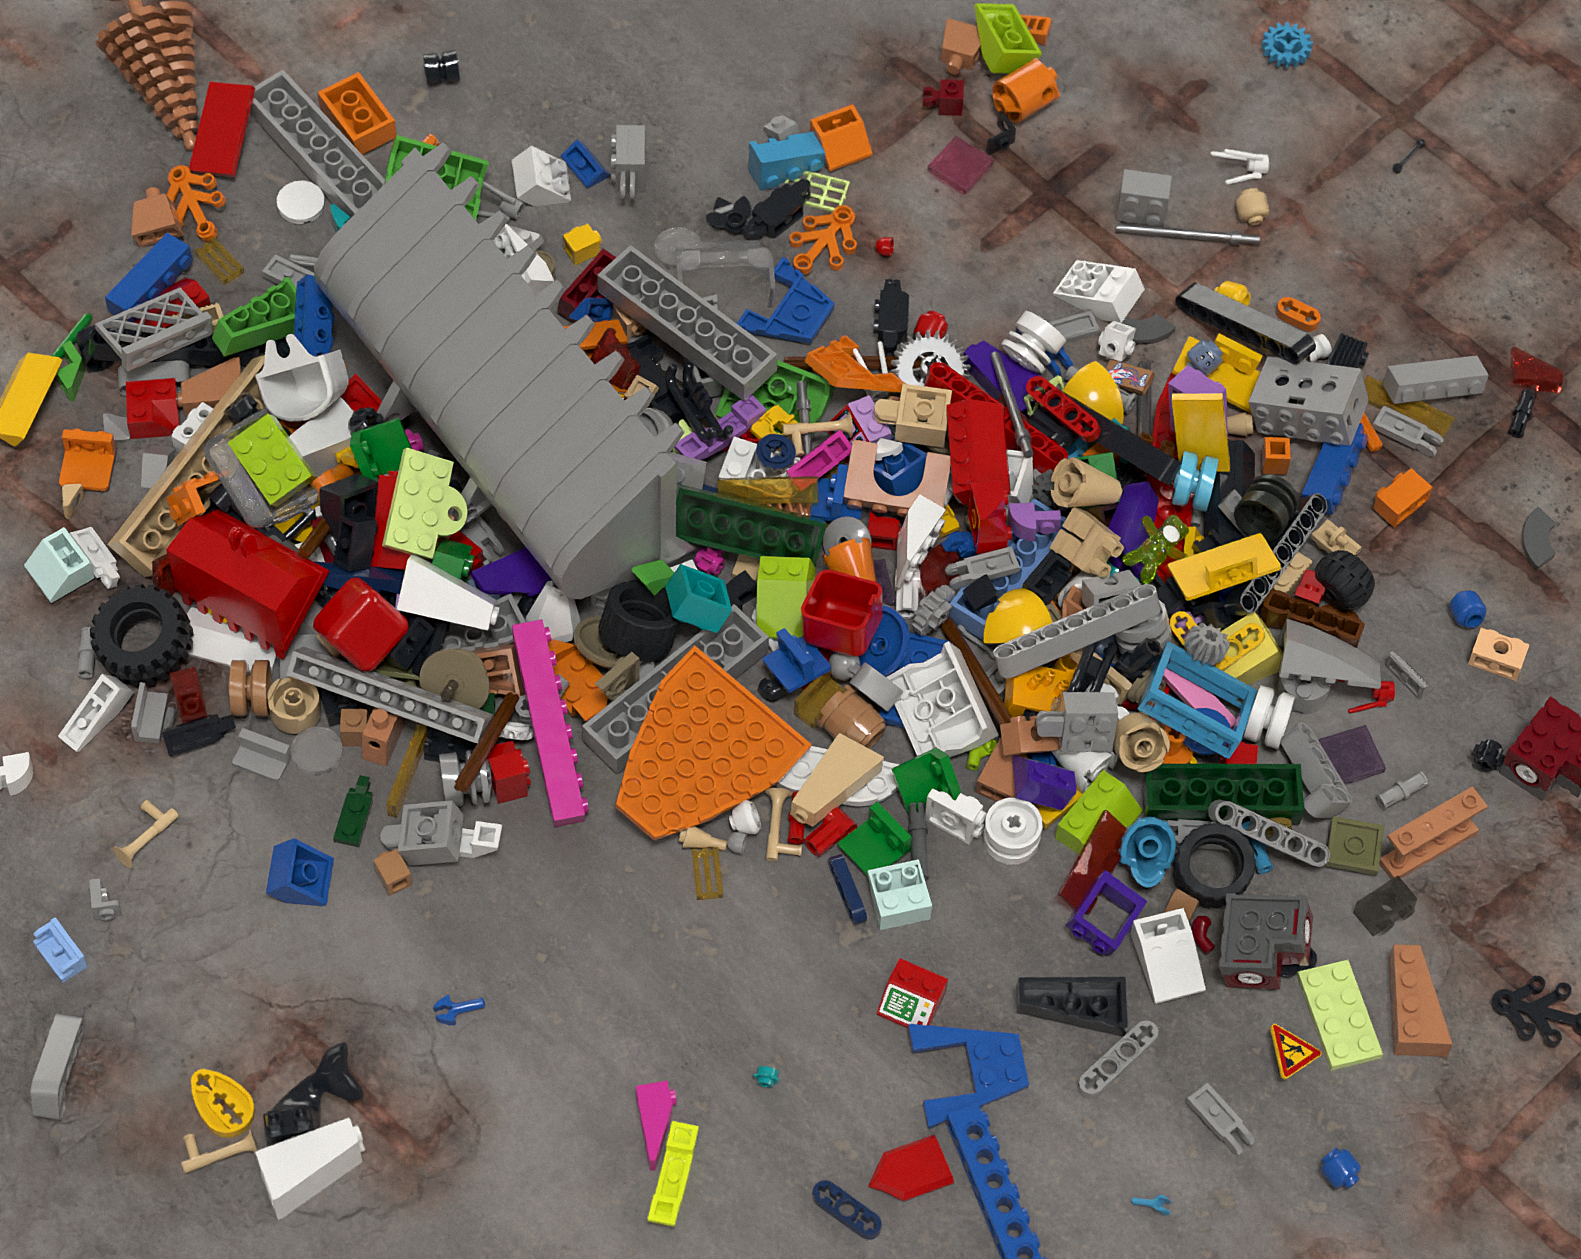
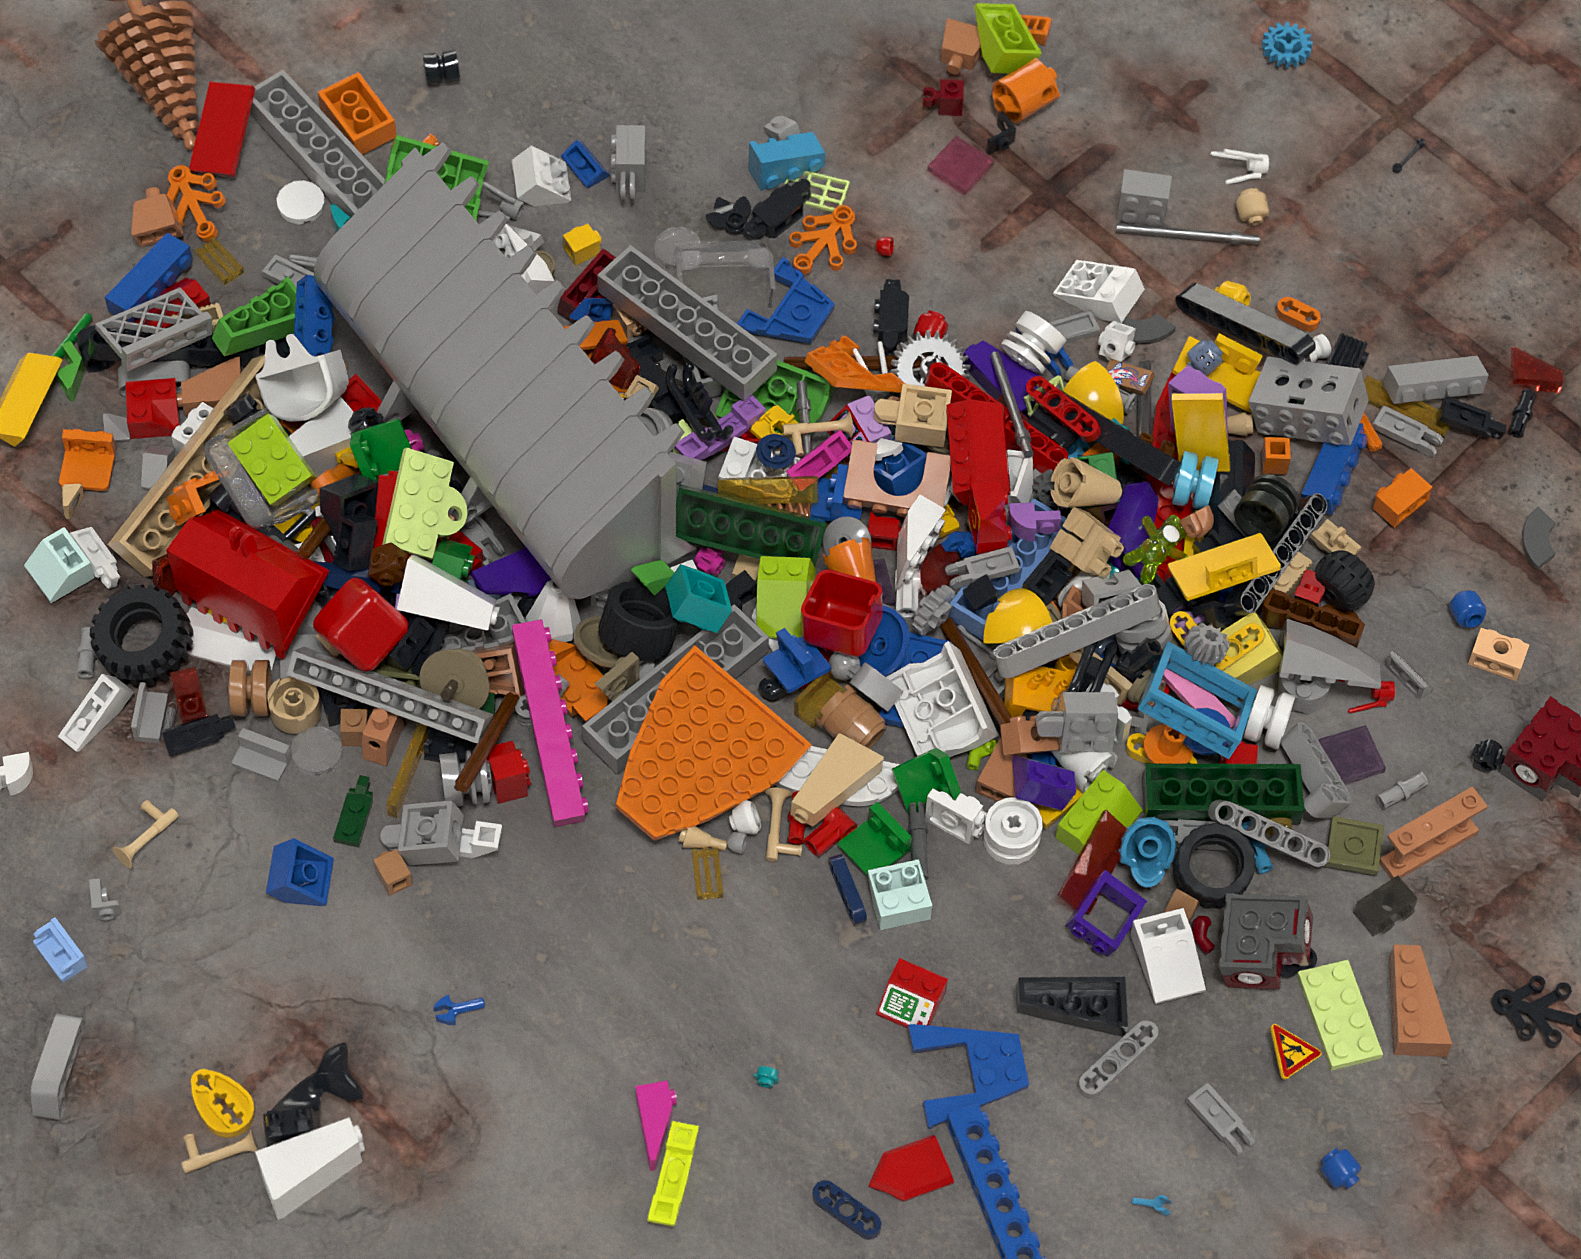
(387, 564): none -> reddish brown brick
(517, 731): white gear -> none
(841, 137): orange slope -> none
(1140, 742): tan brick -> none
(1198, 523): none -> nougat piece
(1470, 419): none -> black hinge

